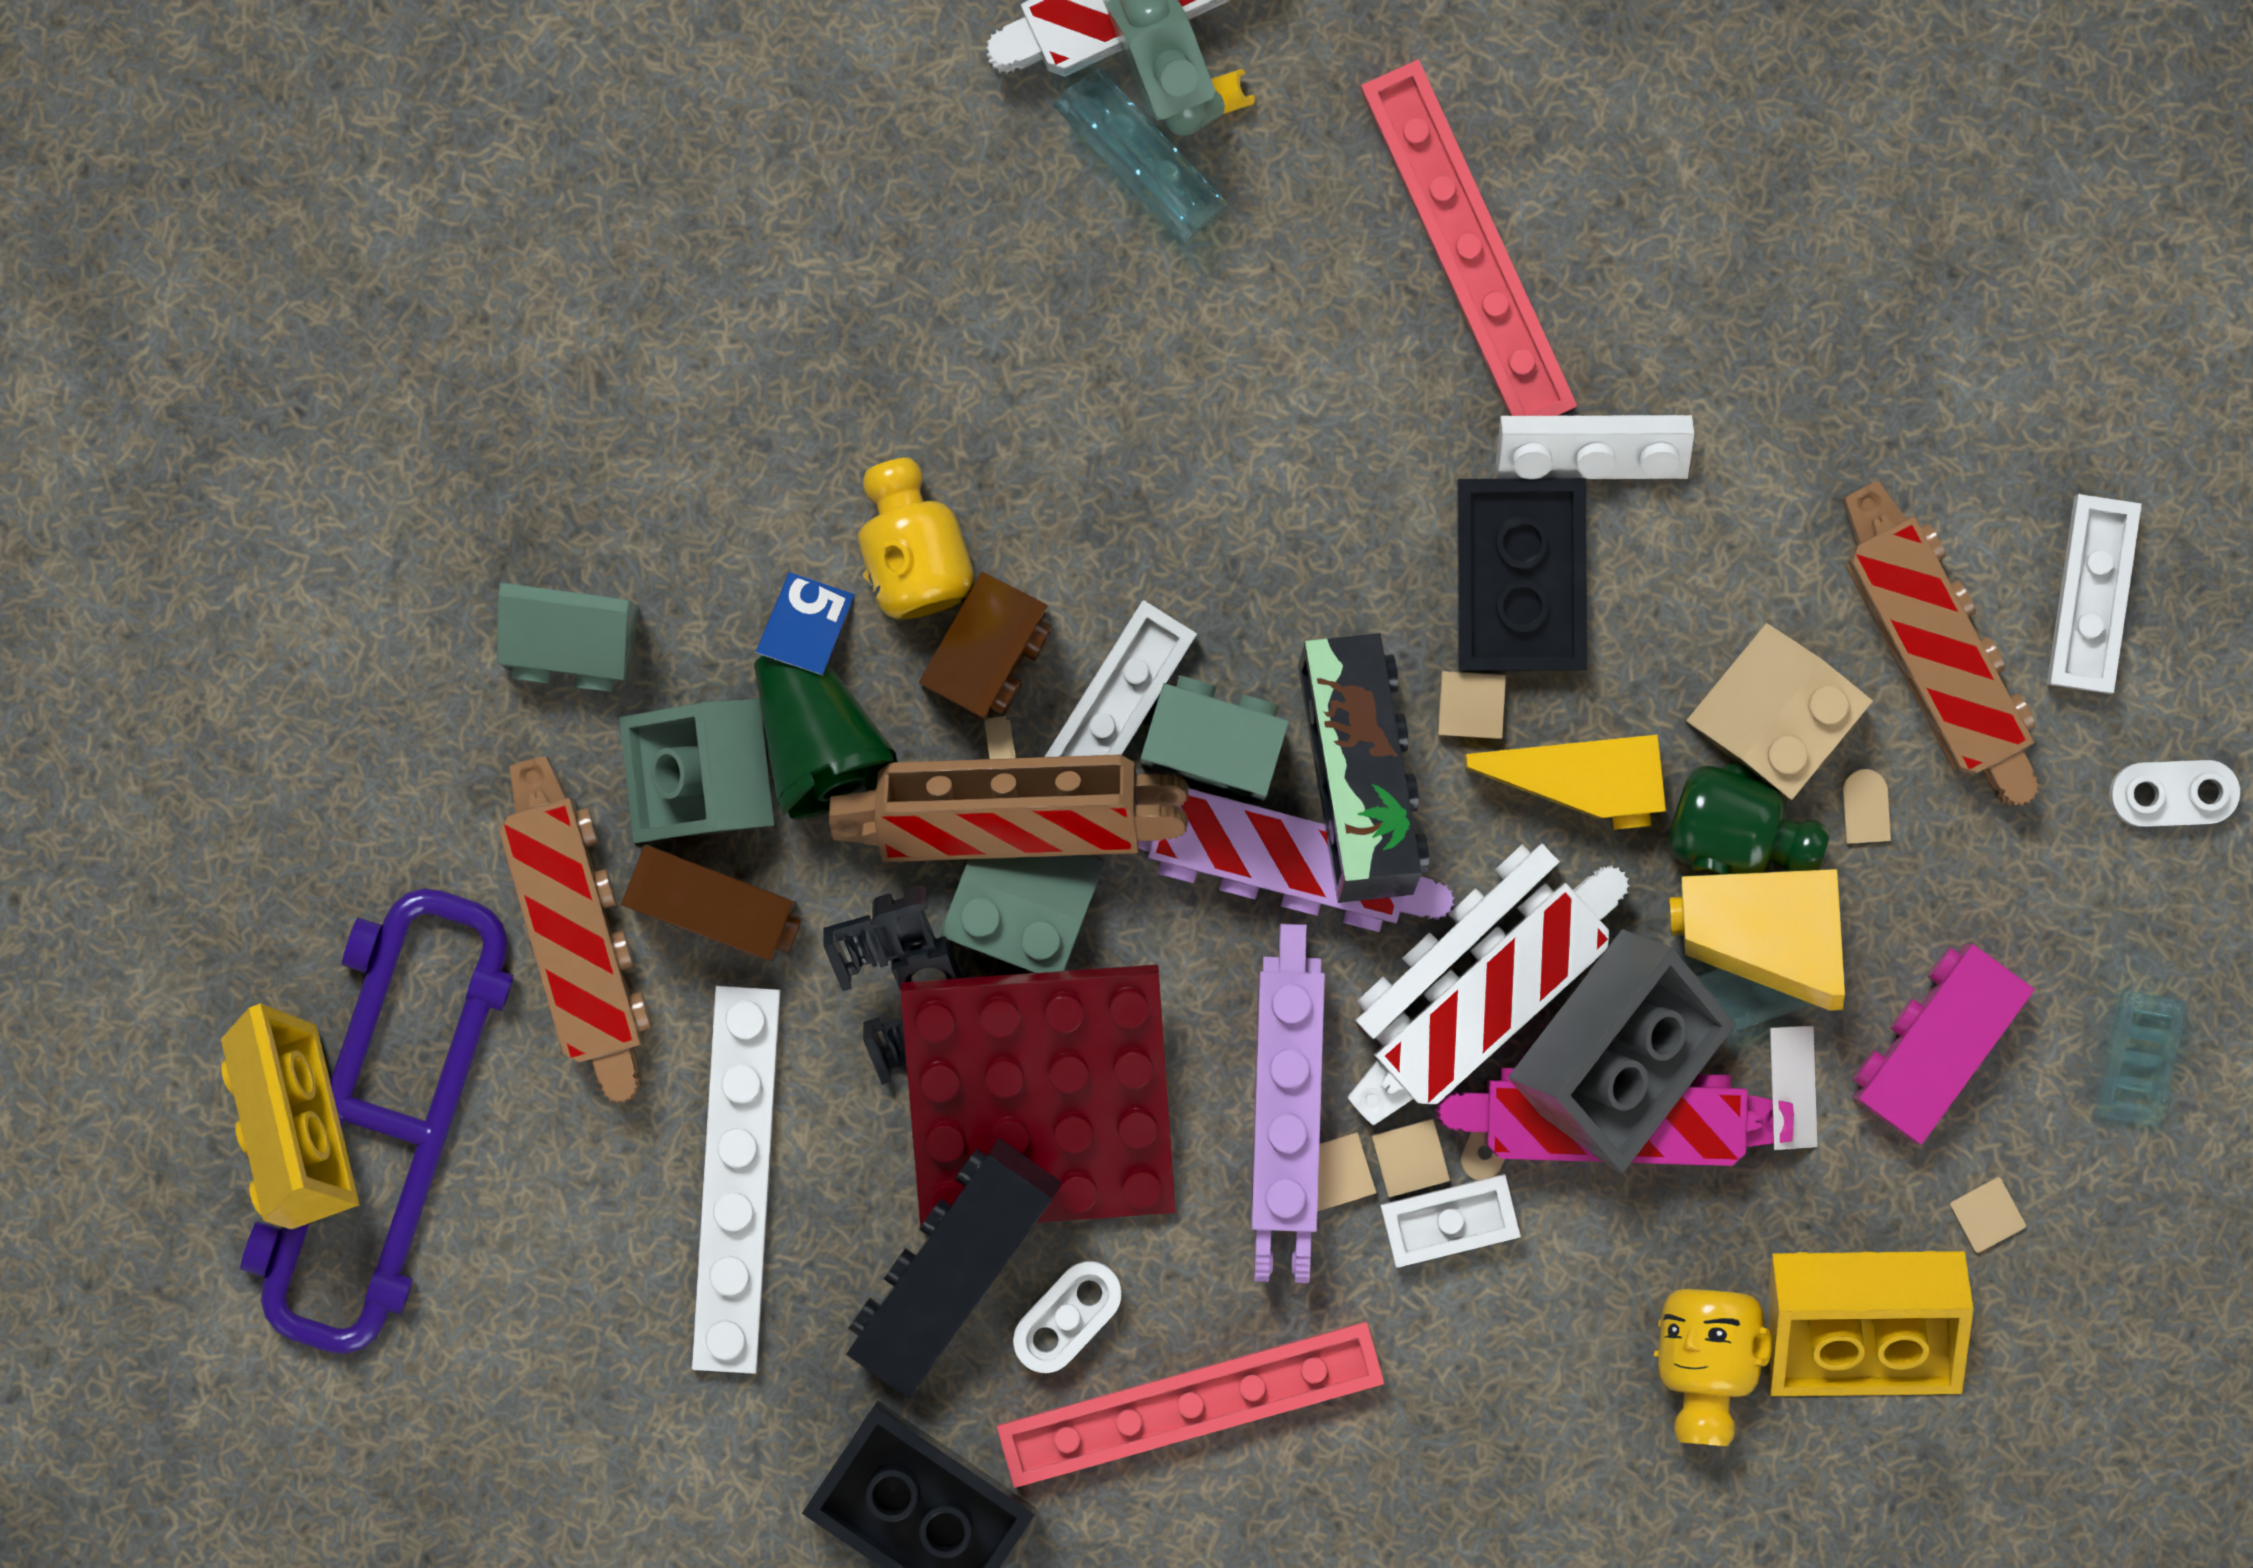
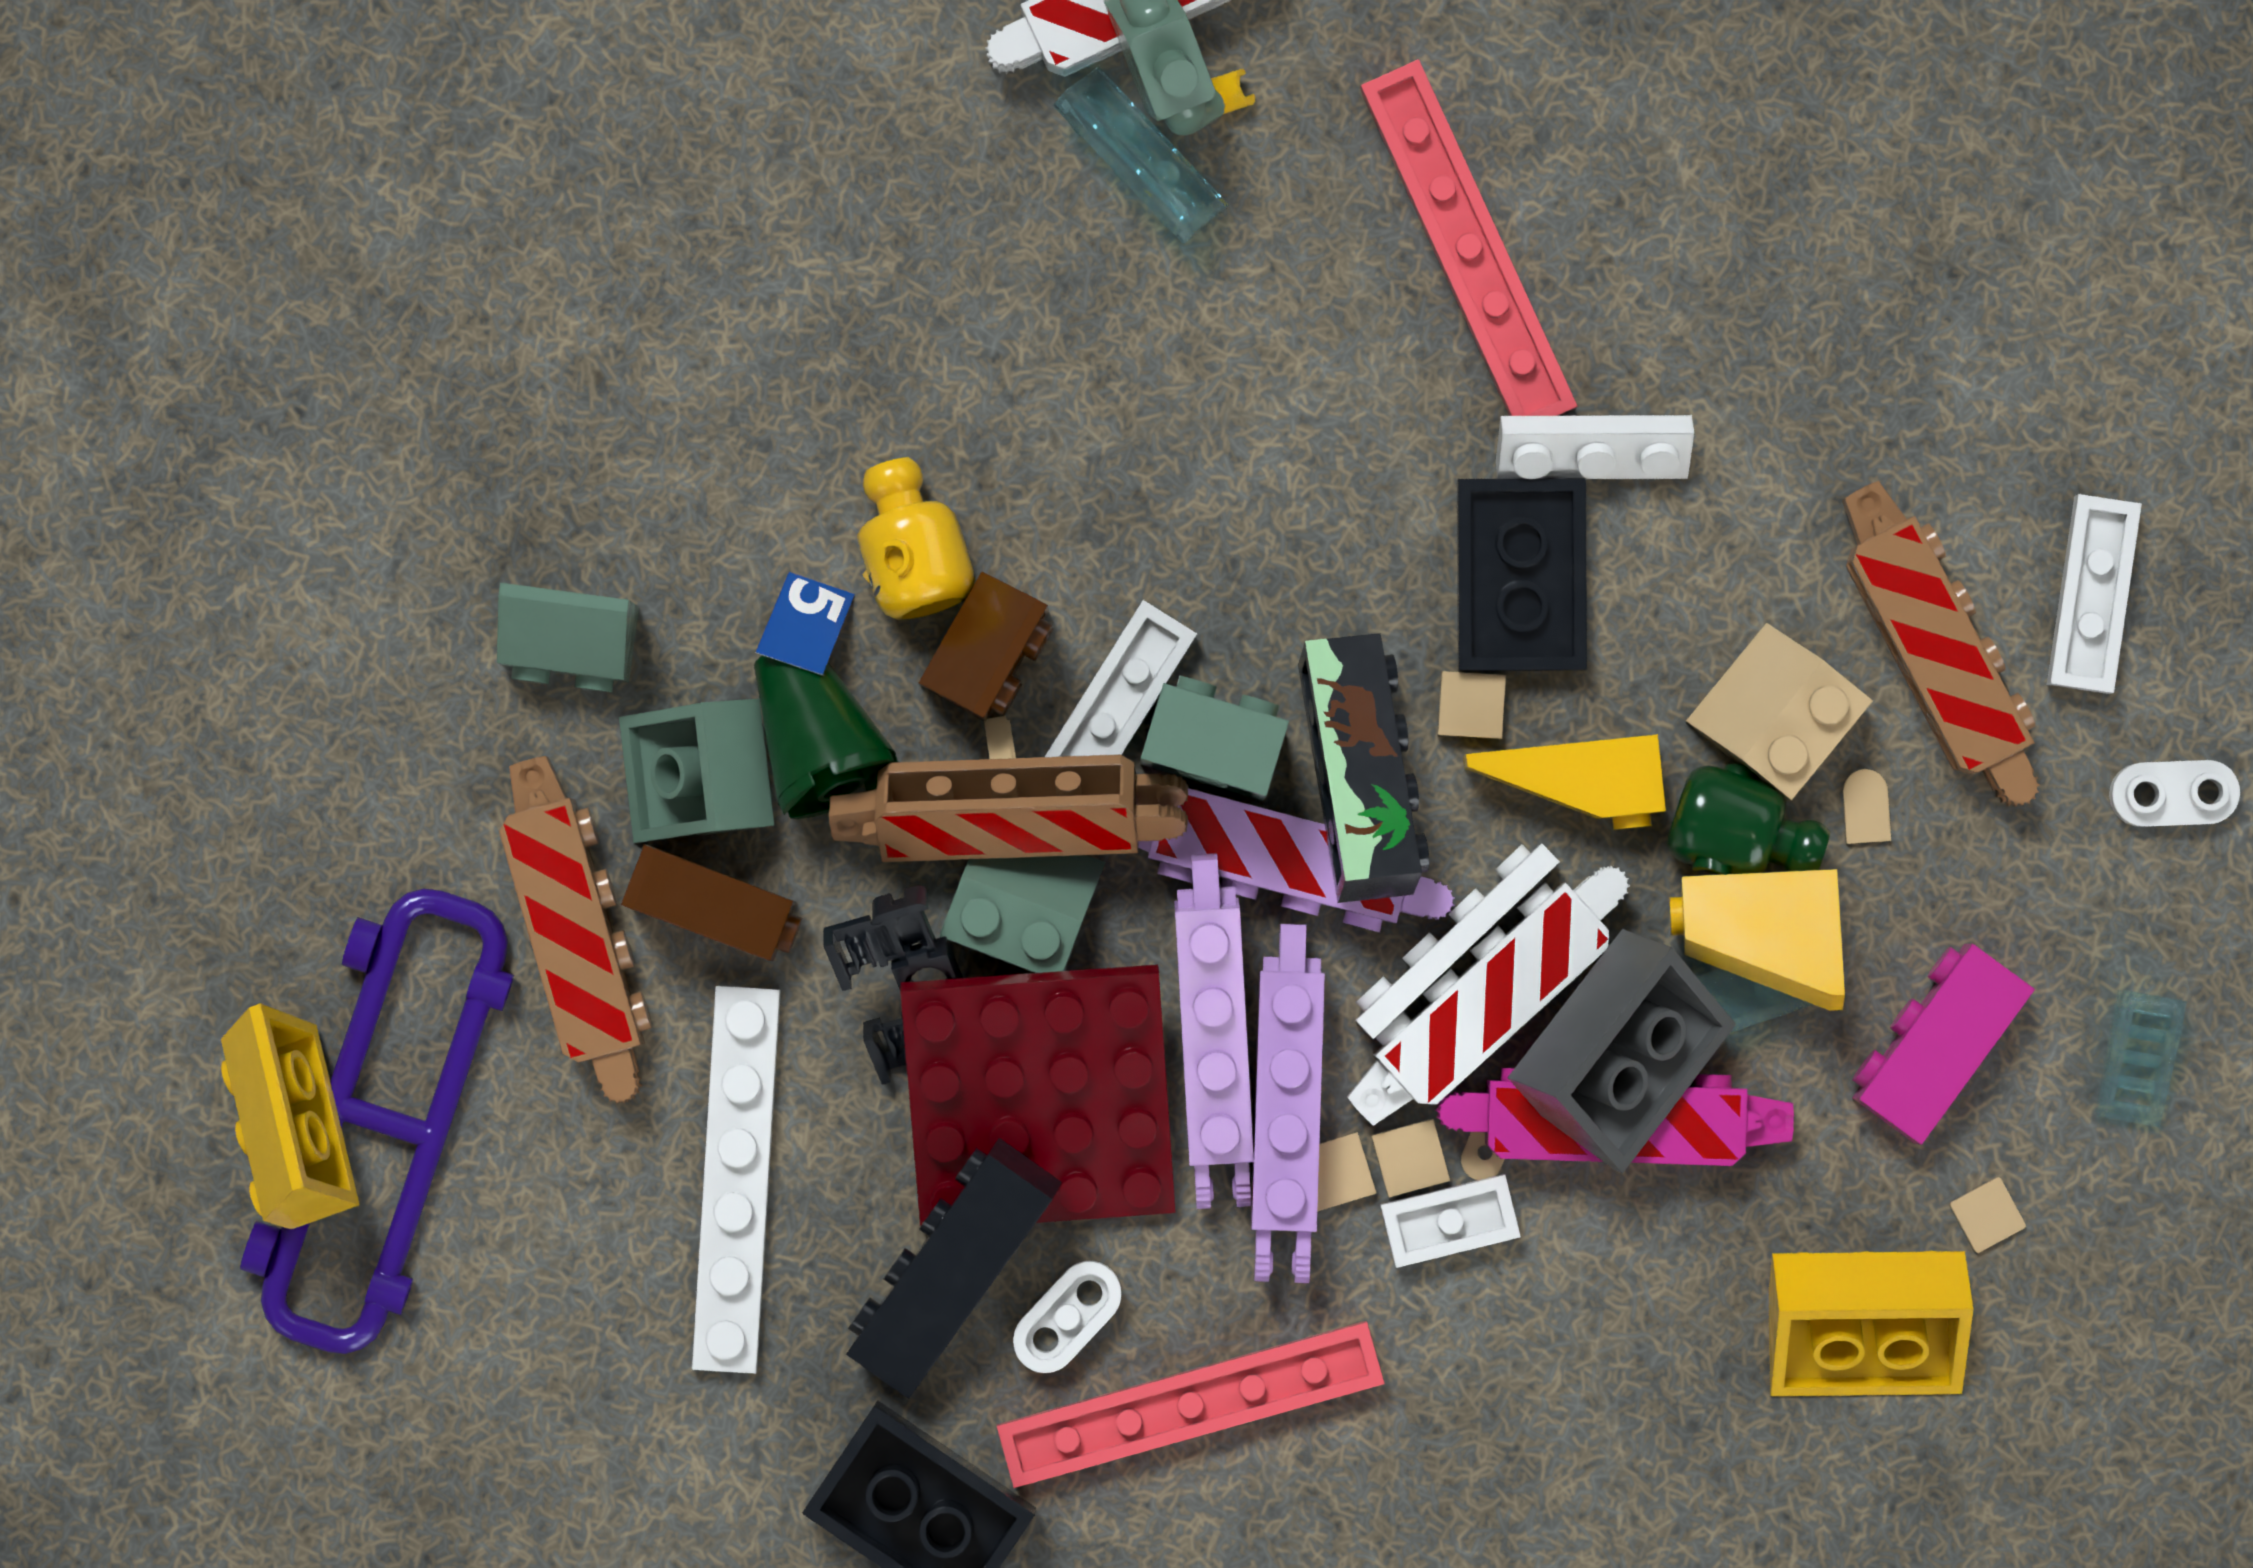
(1214, 1030): none -> lavender hinge
(1710, 1352): yellow piece -> none
(1794, 1083): white sticker -> none

